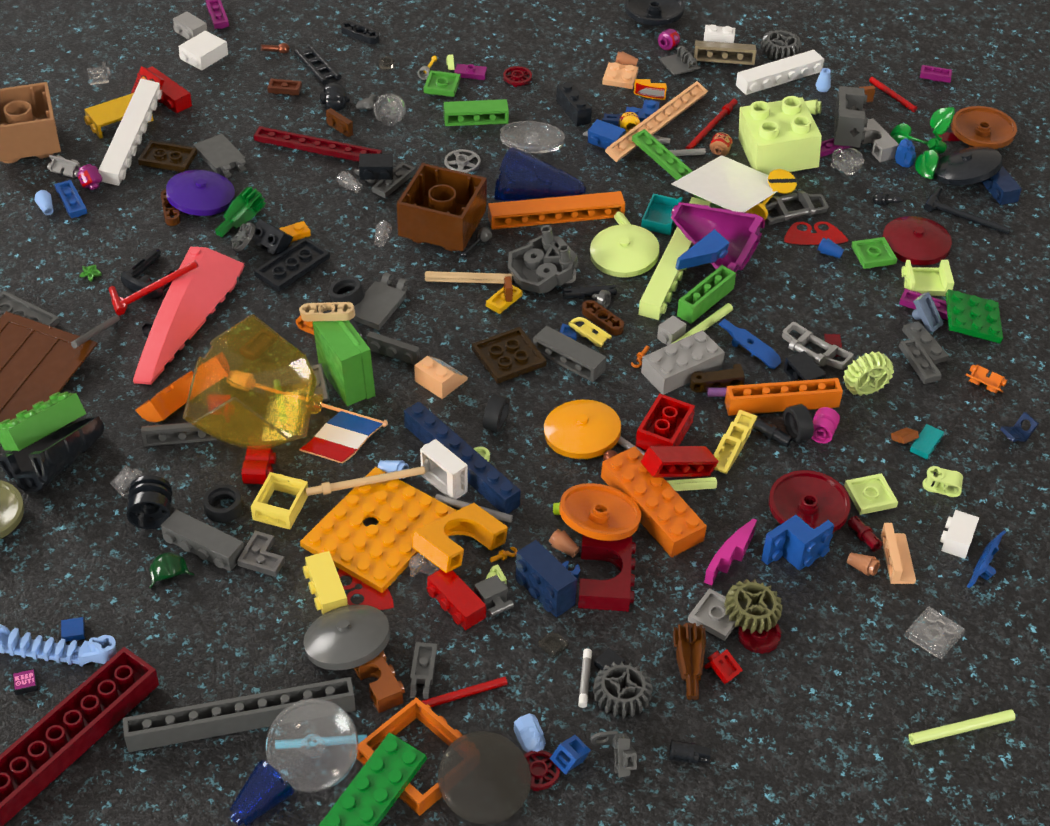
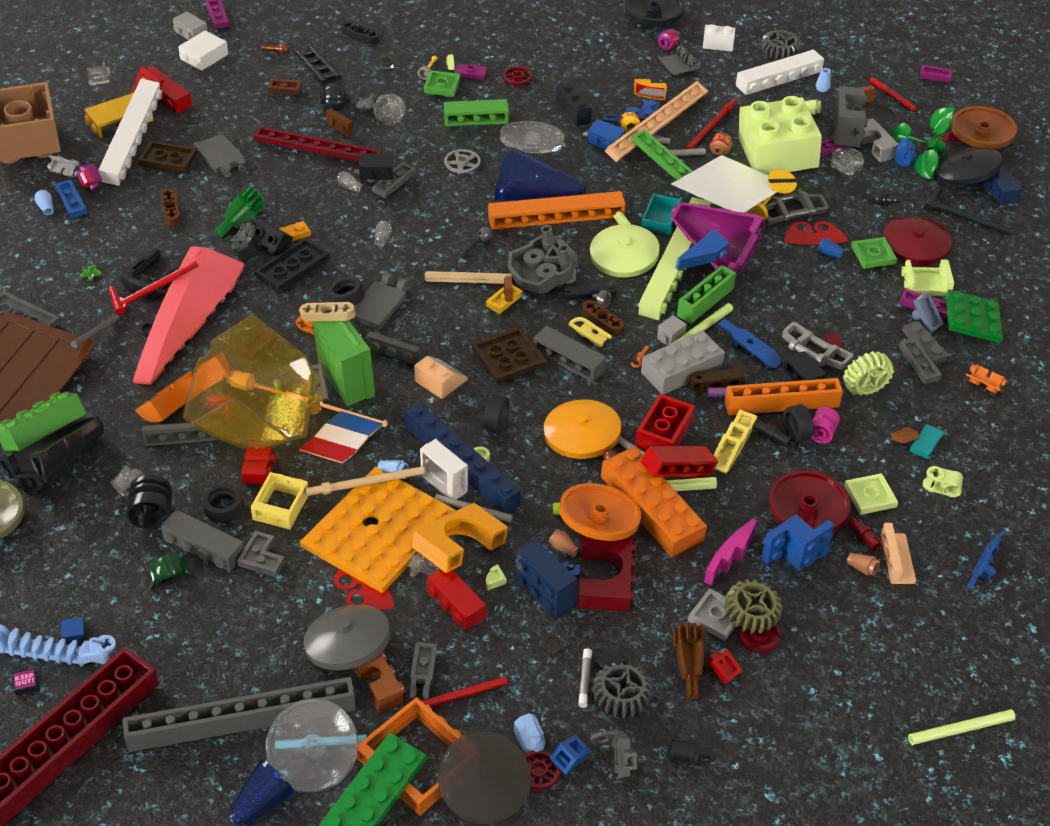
(200, 192): dark purple dish -> none
(324, 582): light yellow brick -> none
(441, 207): reddish brown brick -> none
(494, 595): dark grey brick -> none
(503, 555): light orange hand -> none
(565, 329): blue tile -> none
(620, 75): light nougat plate -> none
(626, 59): nougat cone -> none
(725, 52): dark tan brick -> none
(934, 632): clear plate -> none
(959, 533): white brick -> none
(1017, 433): dark blue bracket -> none

